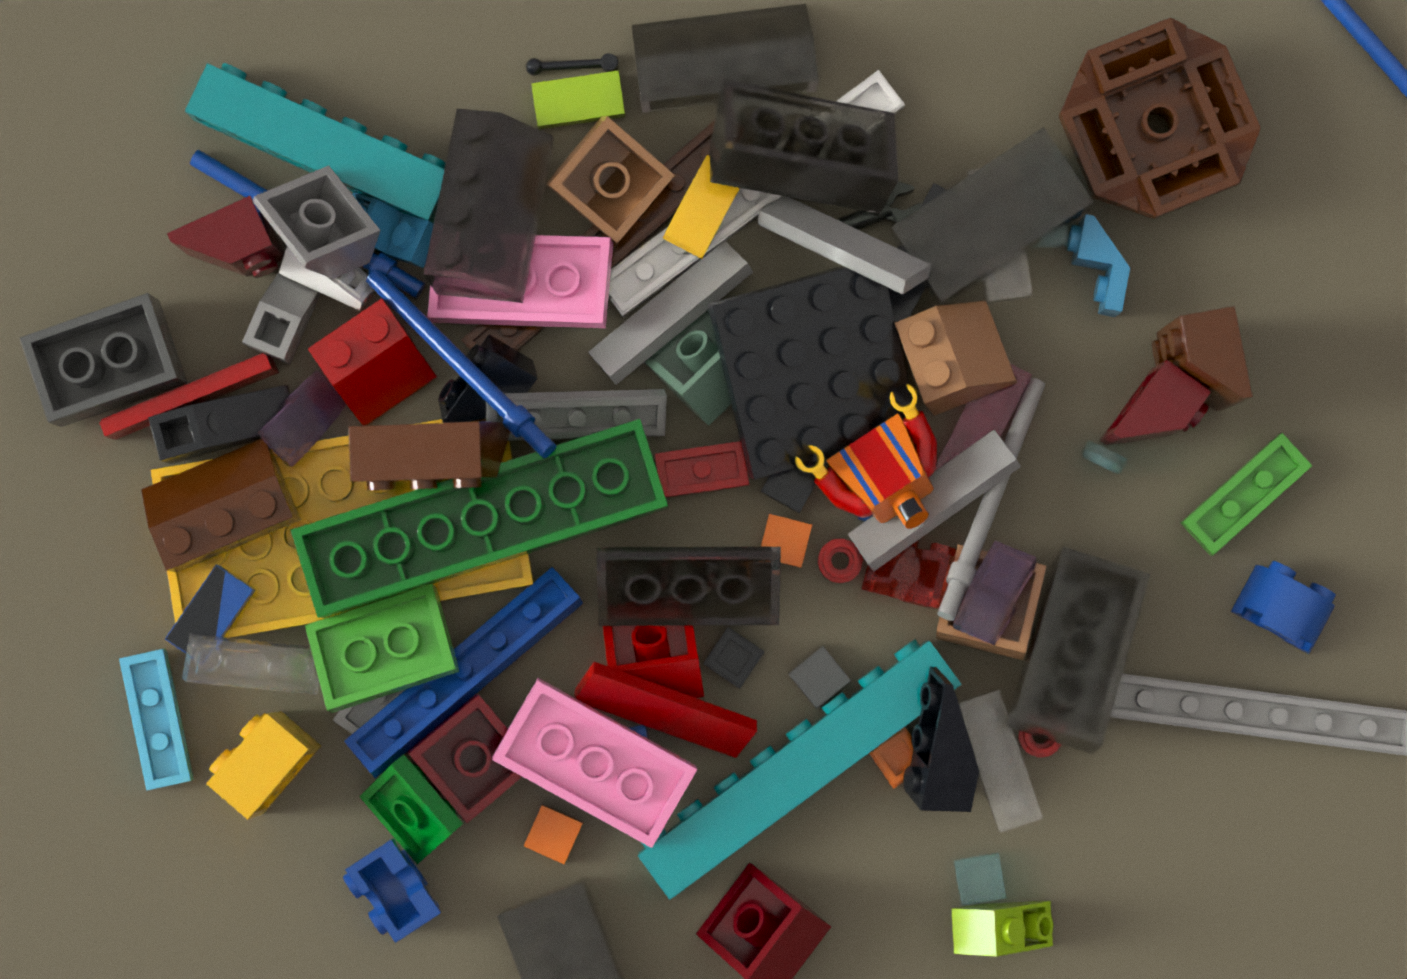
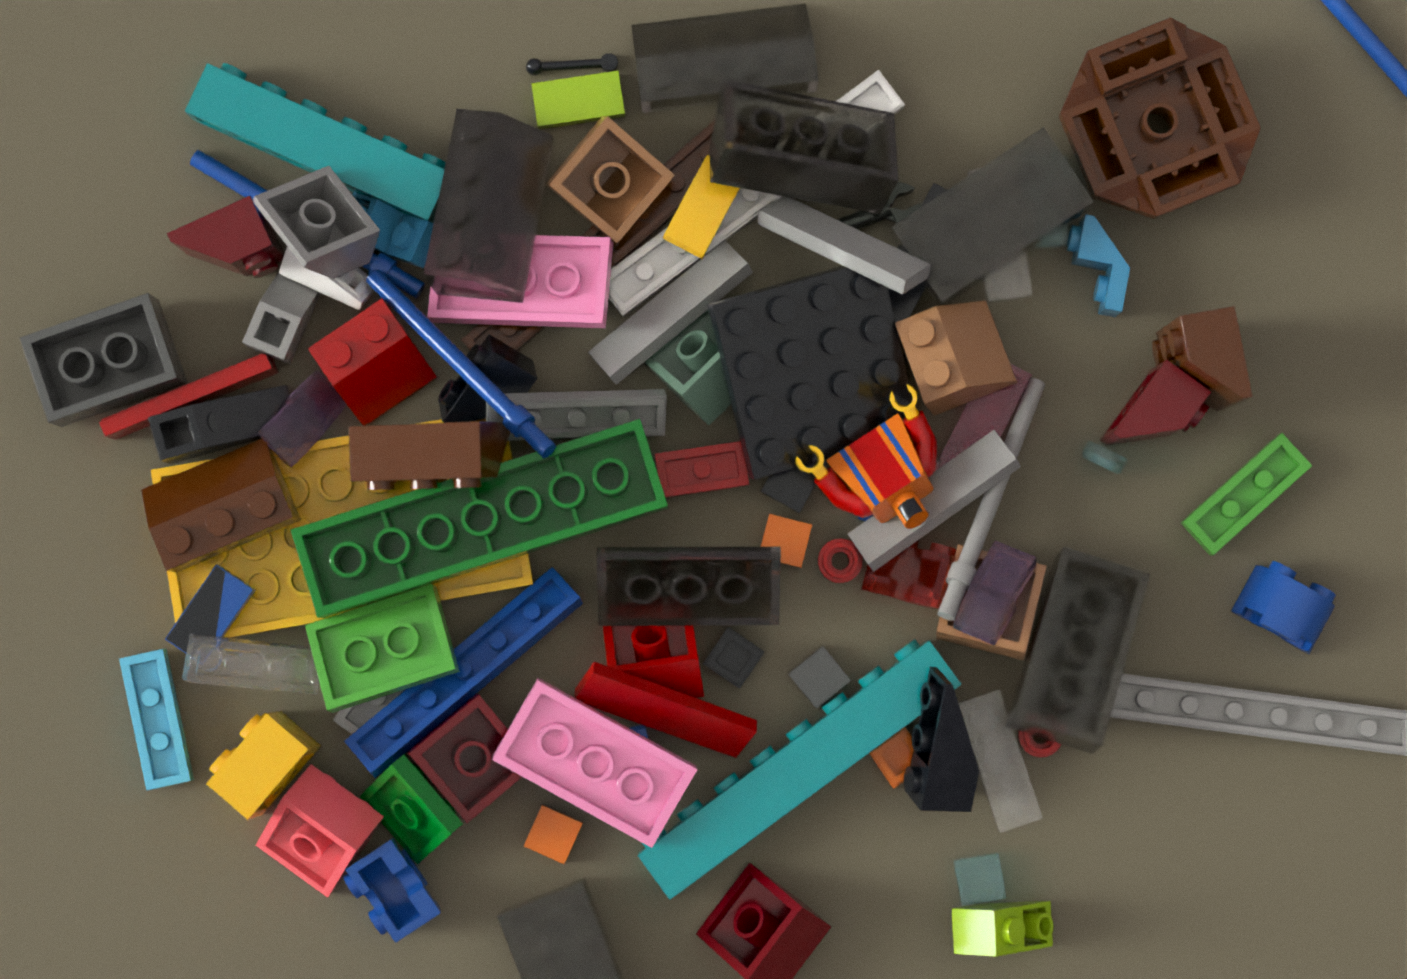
(319, 830): none -> coral slope

